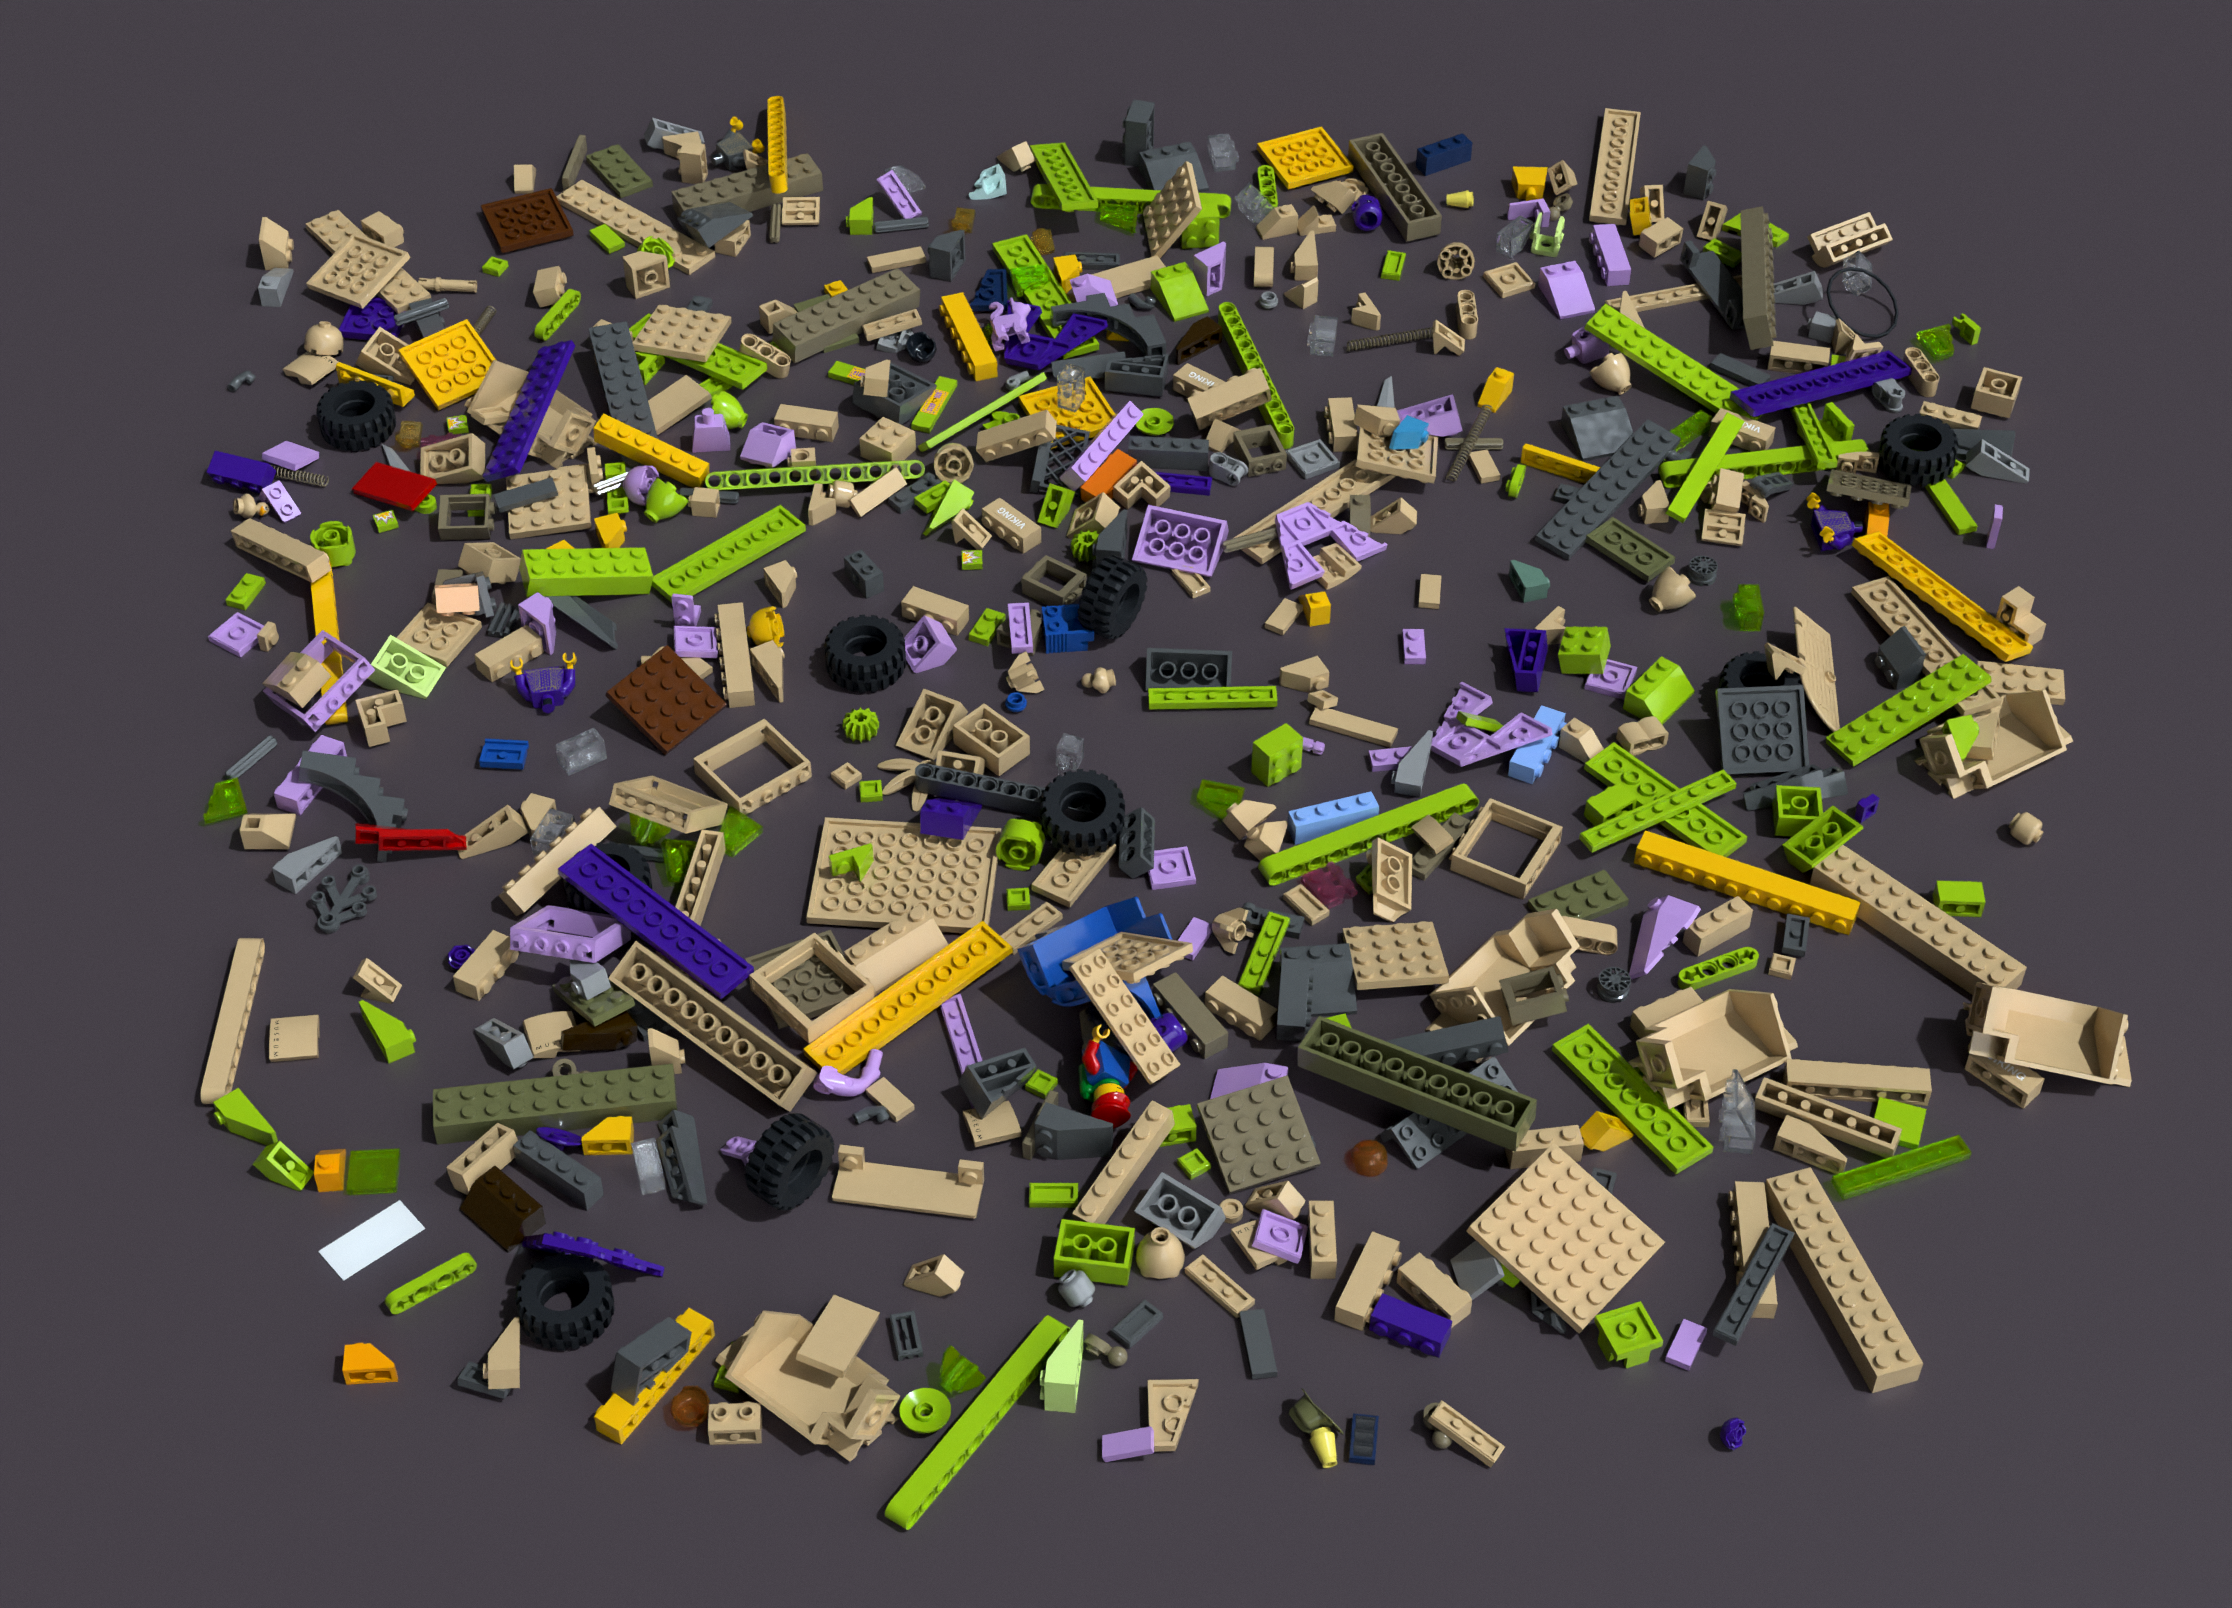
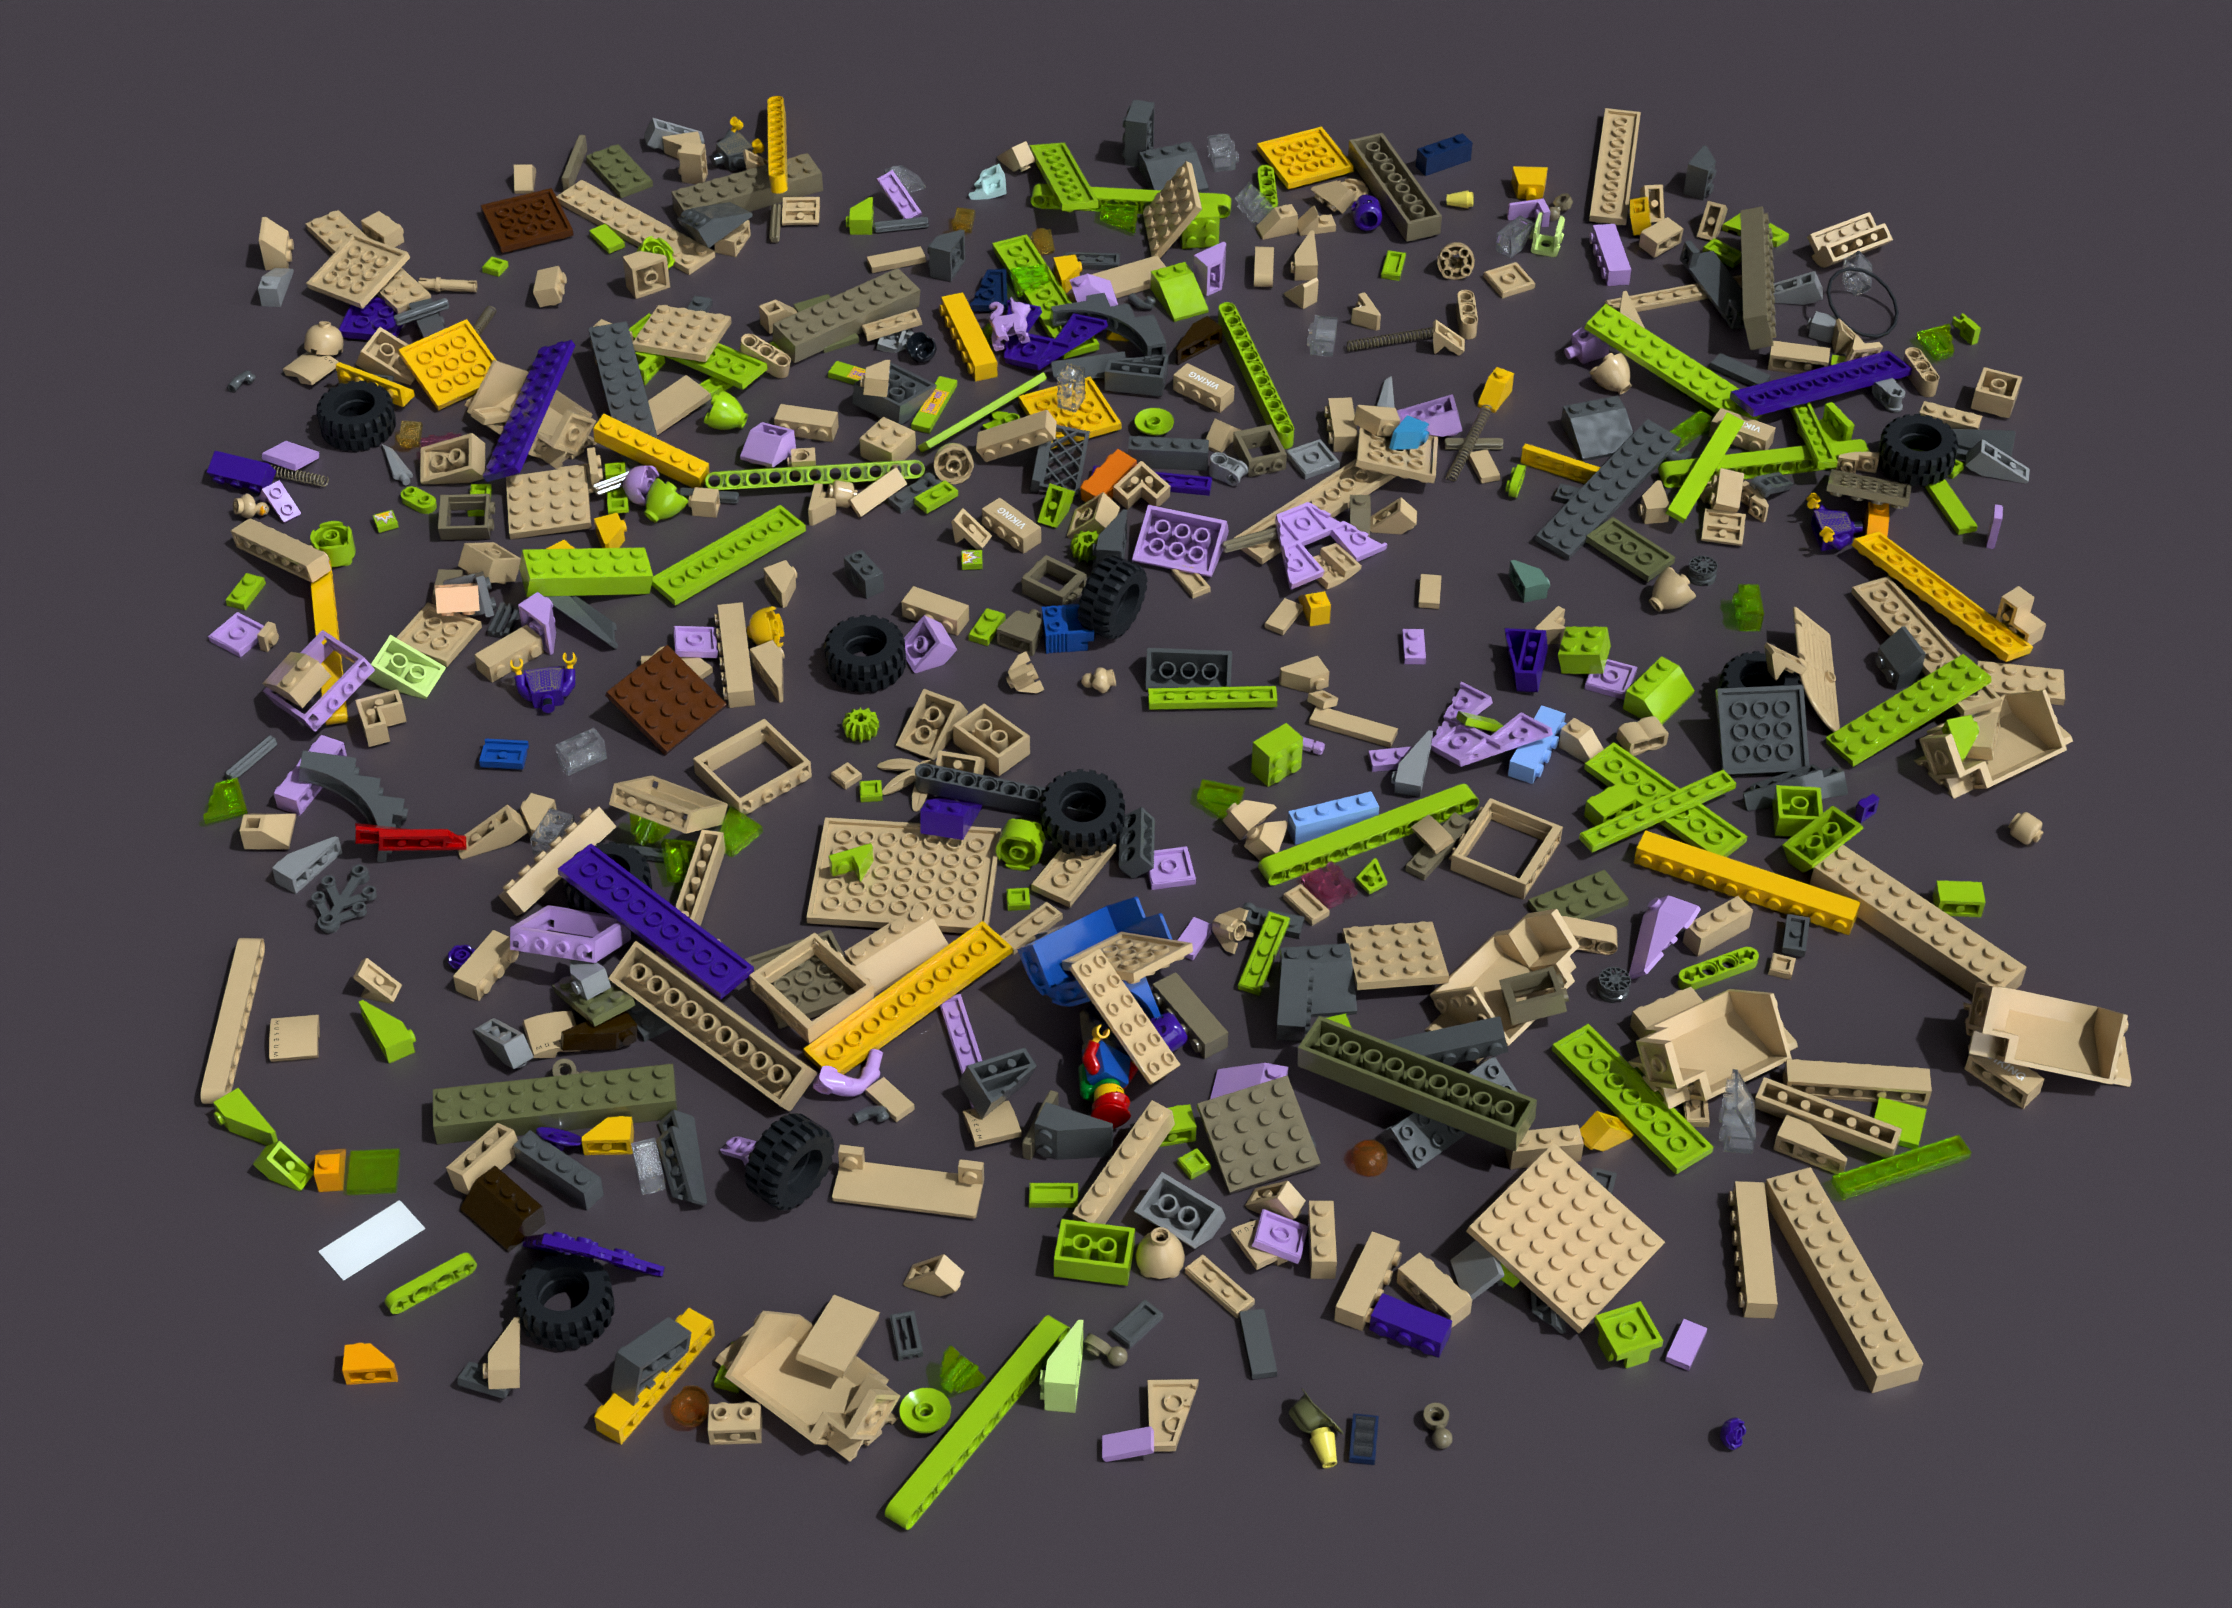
(394, 486): red tile -> none
(457, 424): lime tile -> none
(525, 494): dark grey tile -> none
(557, 314): lime beam -> none
(665, 1050): tan slope -> none
(684, 610): lavender bracket -> none
(710, 432): lavender torso -> none
(835, 288): yellow plate -> none
(952, 501): lime slope -> none
(1015, 380): light grey arm -> none
(1015, 702): blue plate -> none
(1020, 628): lavender plate -> none
(1041, 1084): lime tile -> none
(1069, 753): clear brick -> none
(1076, 1288): light grey head -> none
(1101, 446): lavender brick -> none
(1229, 398): tan brick -> none
(1232, 1209): tan tile -> none
(1241, 1008): tan brick -> none
(1268, 300): light grey plate -> none
(1390, 879): tan slope -> none
(1466, 1433): tan tile -> none
(1561, 177): tan slope -> none
(1566, 290): lavender slope -> none
(1753, 1284): dark grey tile -> none

